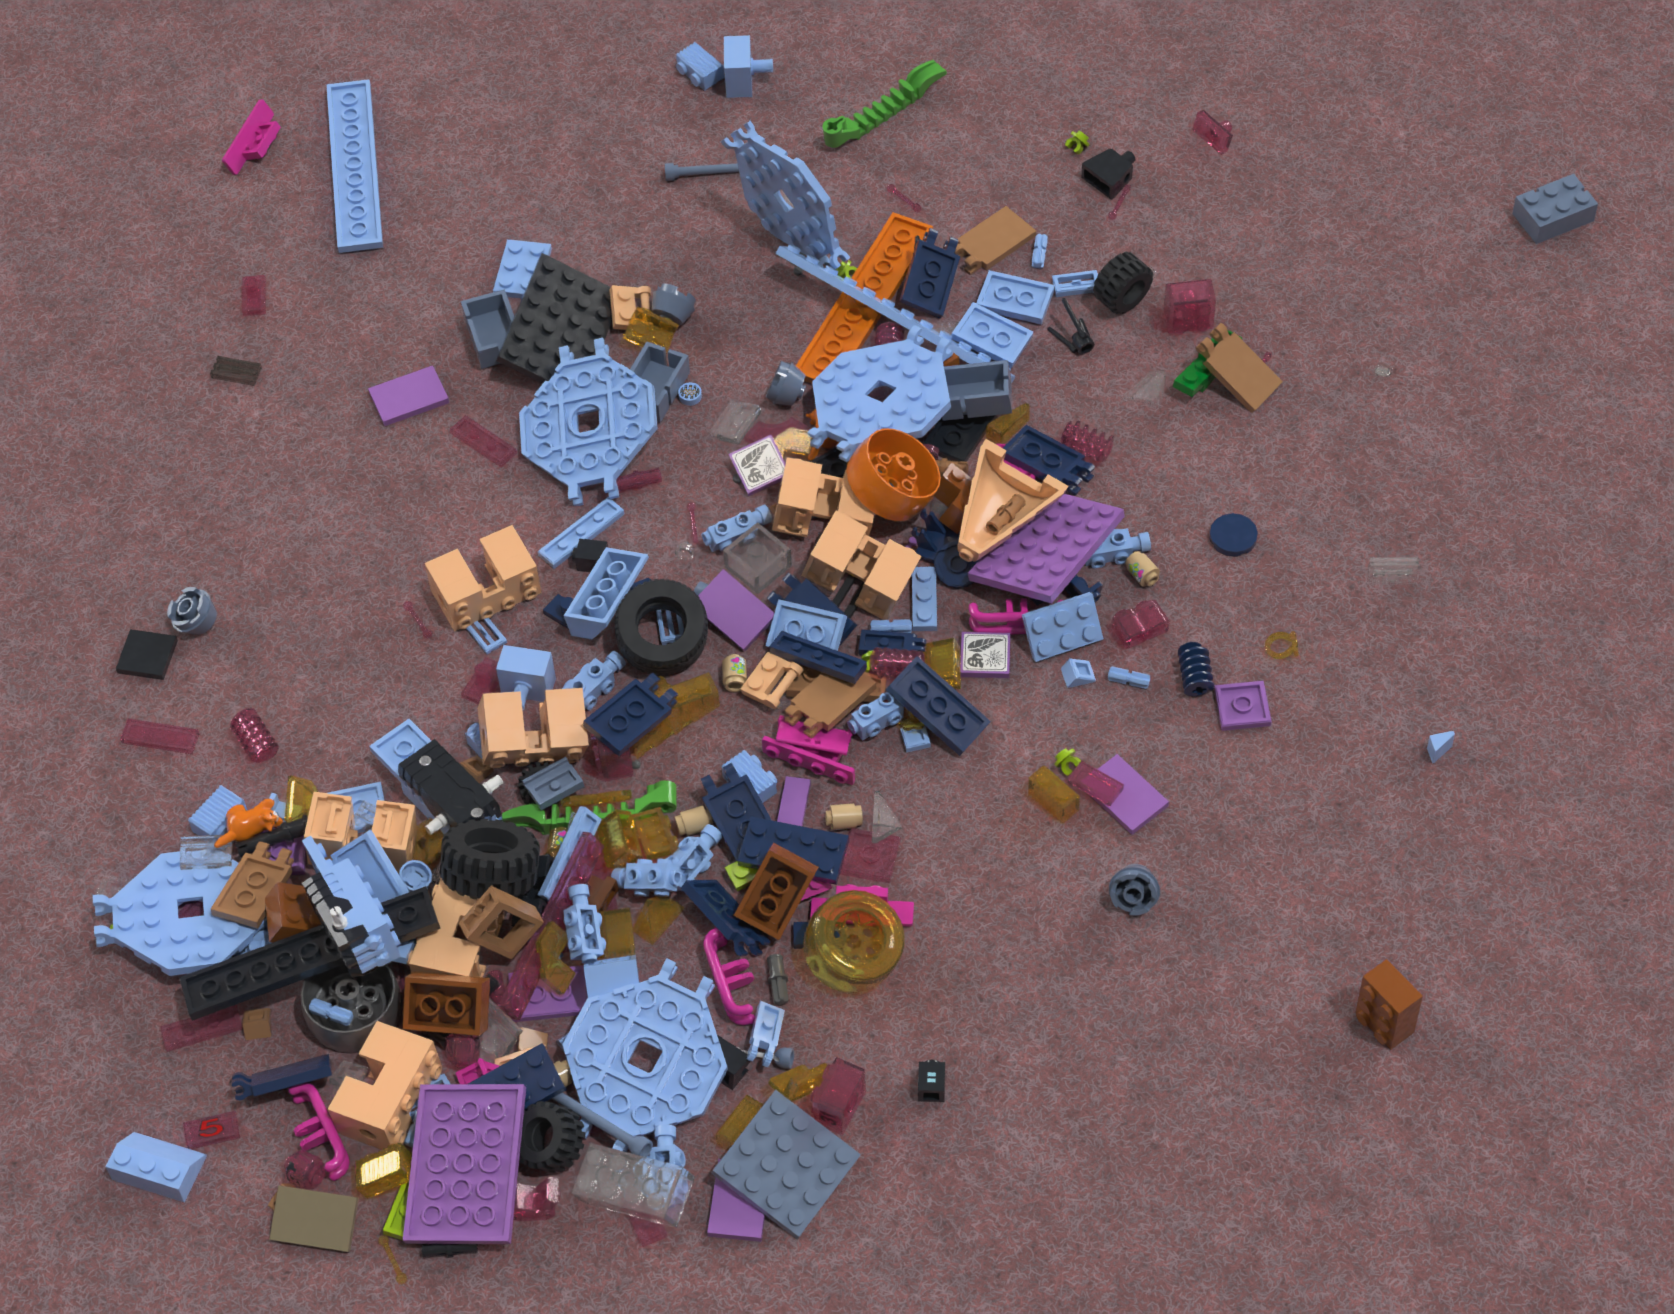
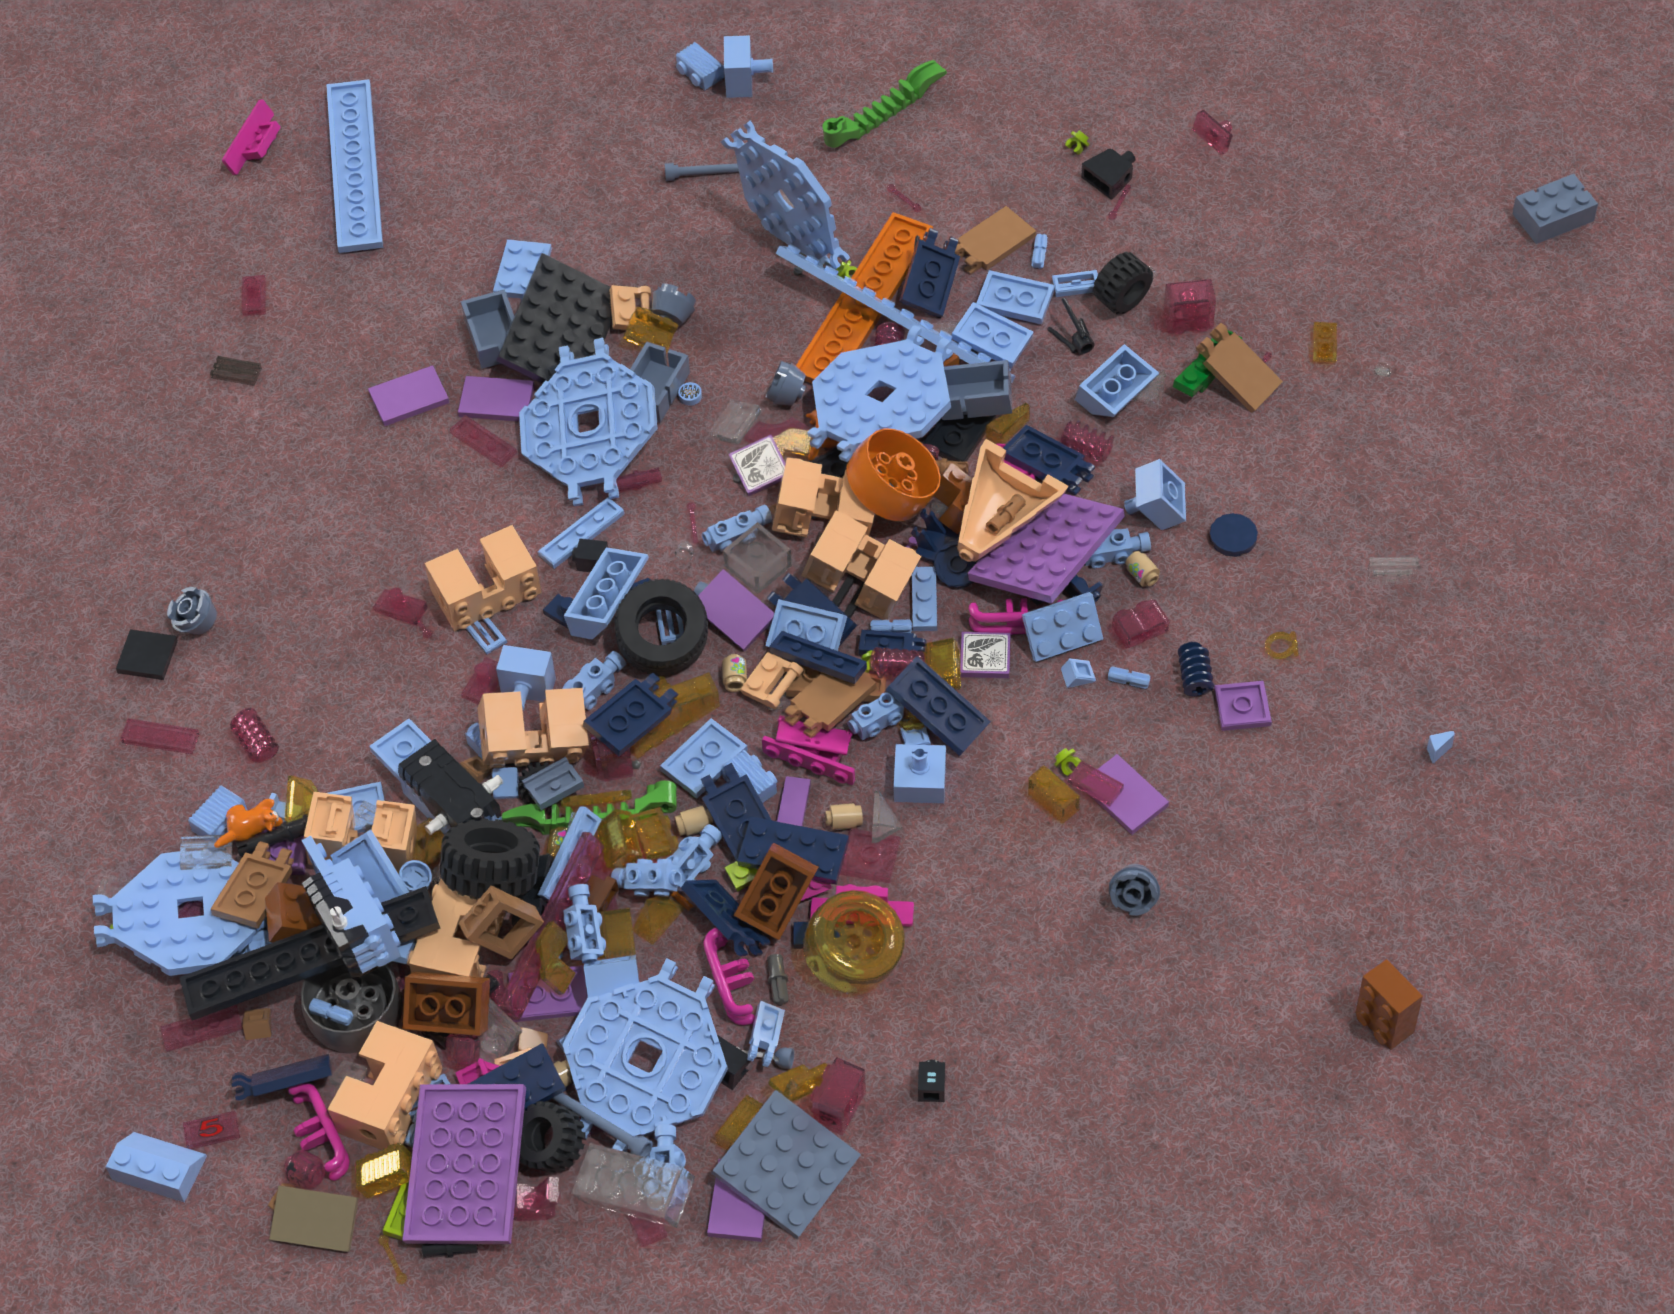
(400, 606): none -> clear pink tile
(495, 398): none -> medium lavender tile
(510, 785): none -> light blue slope
(682, 899): none -> orange leg
(701, 756): none -> light blue plate
(919, 773): none -> light blue brick
(1115, 383): none -> light blue slope
(1158, 495): none -> light blue brick
(1324, 342): none -> clear yellow slope

